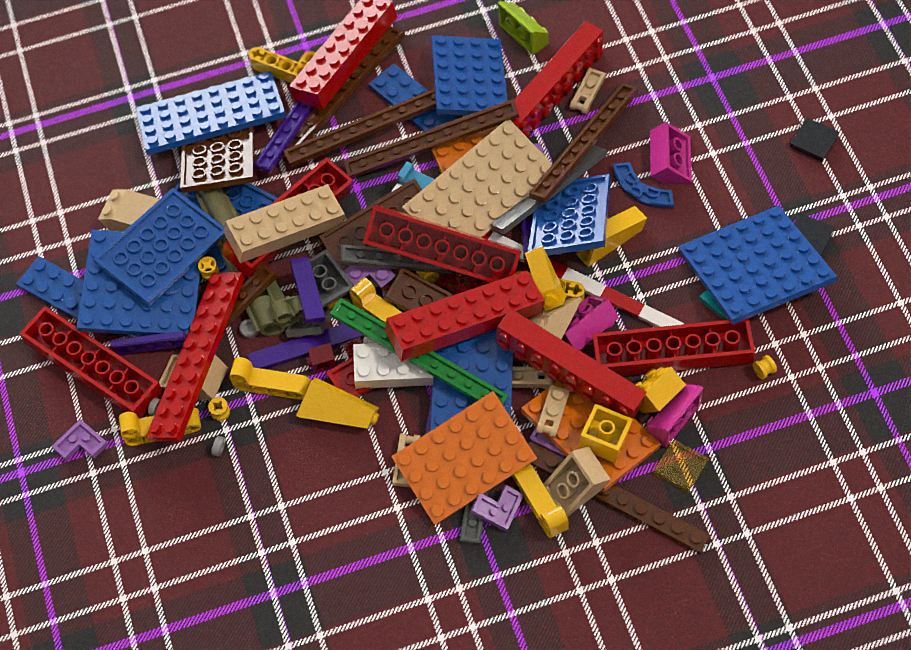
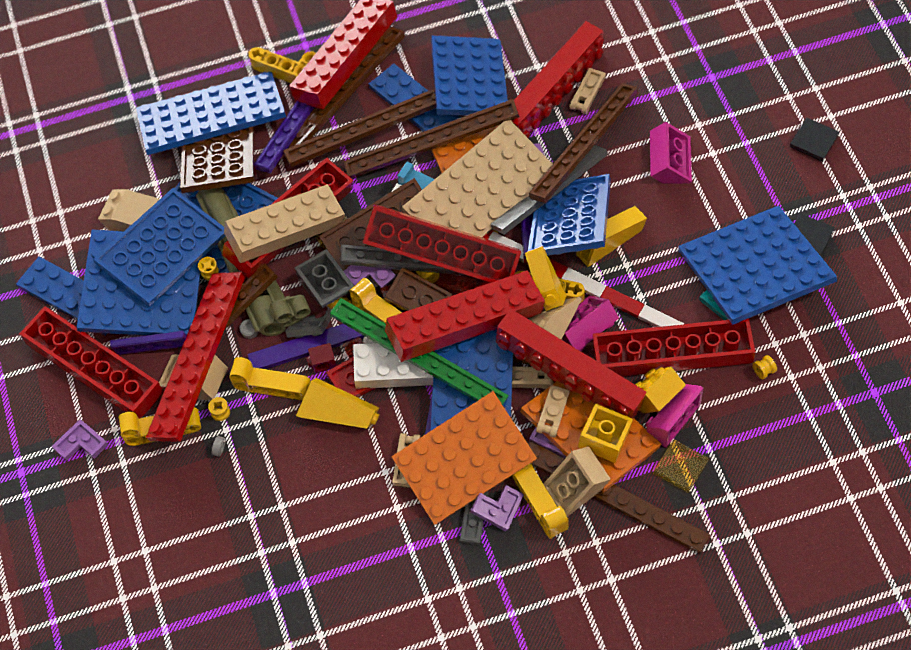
(153, 406): light grey tile -> none
(307, 290): dark purple tile -> none
(522, 27): lime slope -> none
(637, 190): blue tile -> none

